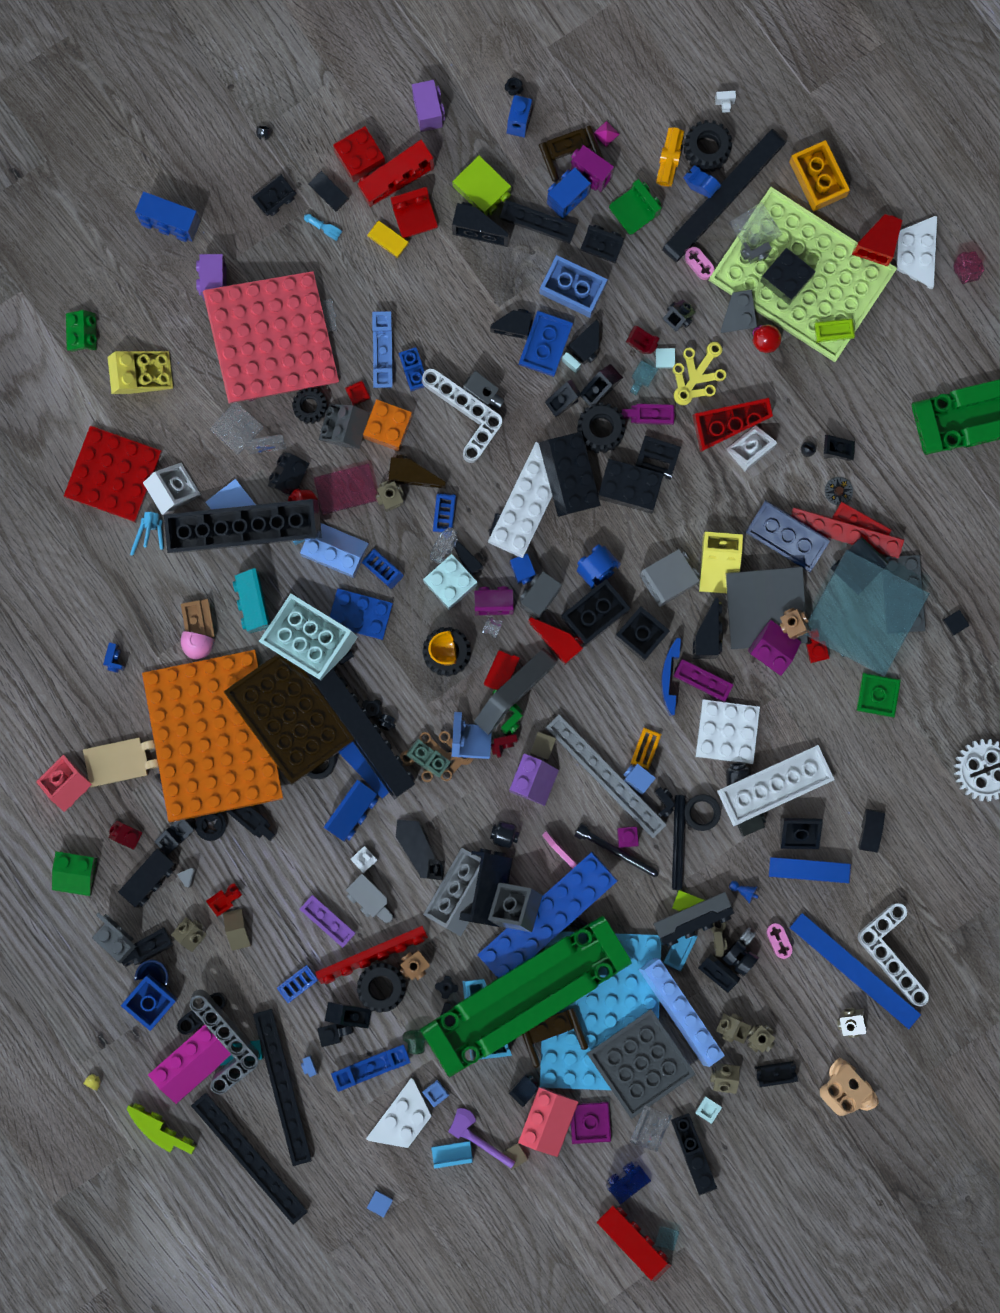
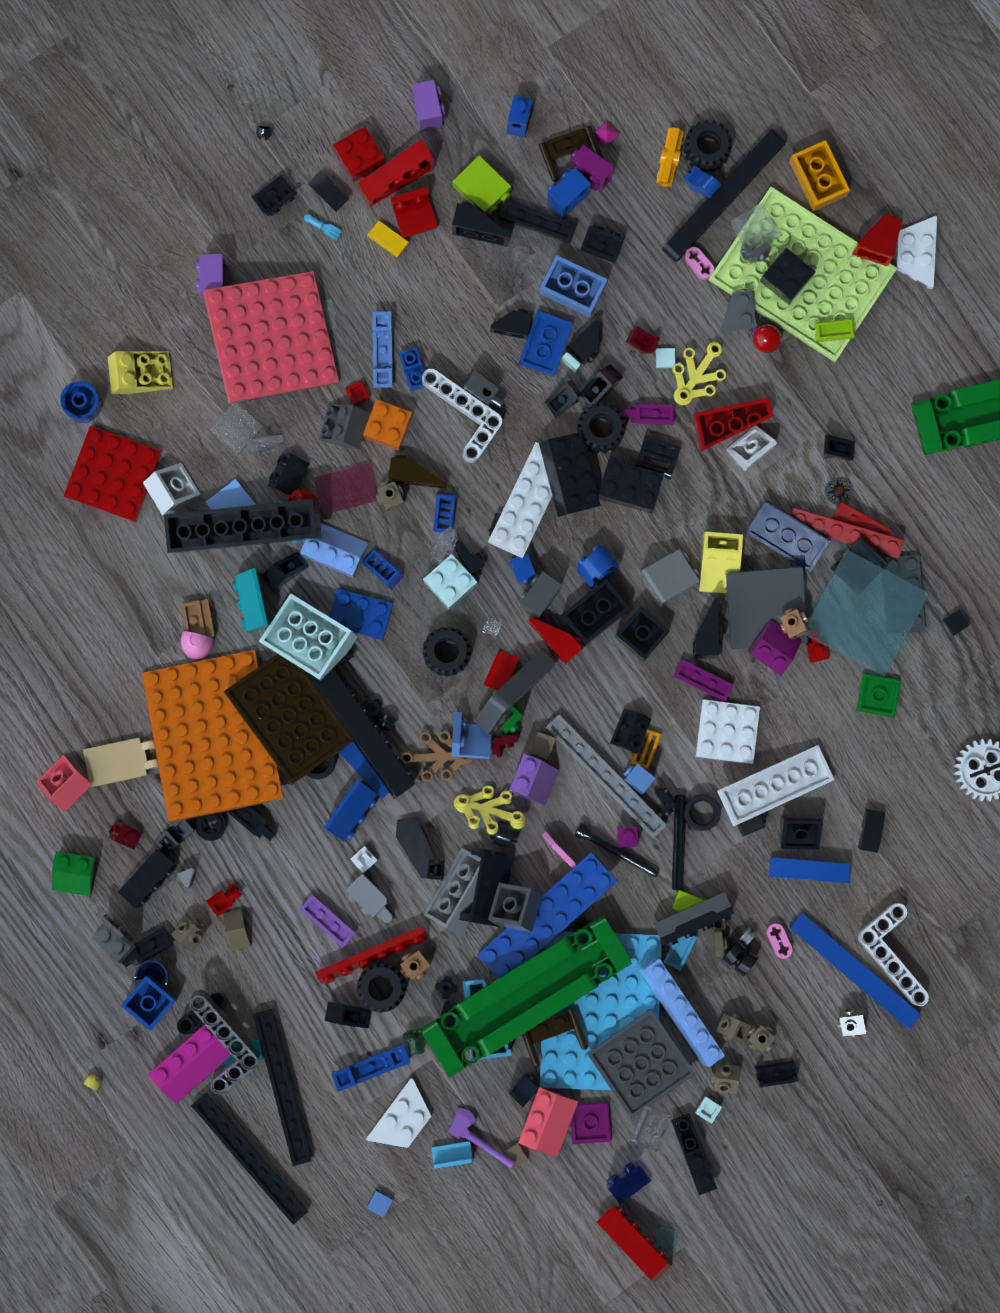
(81, 330): green bracket -> none
(81, 412): none -> blue brick
(111, 655): blue bracket -> none
(149, 522): medium azure plant -> none
(152, 1127): lime slope -> none
(167, 217): blue brick -> none
(285, 570): none -> black slope
(309, 394): black tyre -> none
(309, 1066): medium blue plate -> none
(311, 975): blue slope -> none
(331, 1034): black plate -> none
(428, 758): sand green slope -> none
(435, 1093): medium blue tile -> none
(443, 648): light orange helmet -> none
(487, 809): none -> light yellow plant
(493, 601): magenta slope -> none
(514, 81): black plate -> none
(630, 730): none -> black bracket
(636, 207): green bracket -> none
(643, 375): clear light blue plate -> none
(669, 700): blue slope -> none
(679, 315): black brick -> none
(719, 973): black plate -> none
(725, 99): white tile -> none
(737, 772): black head -> none
(747, 892): blue piece -> none
(807, 452): black hinge -> none
(861, 1098): light nougat piece -> none
(968, 267): clear pink brick -> none

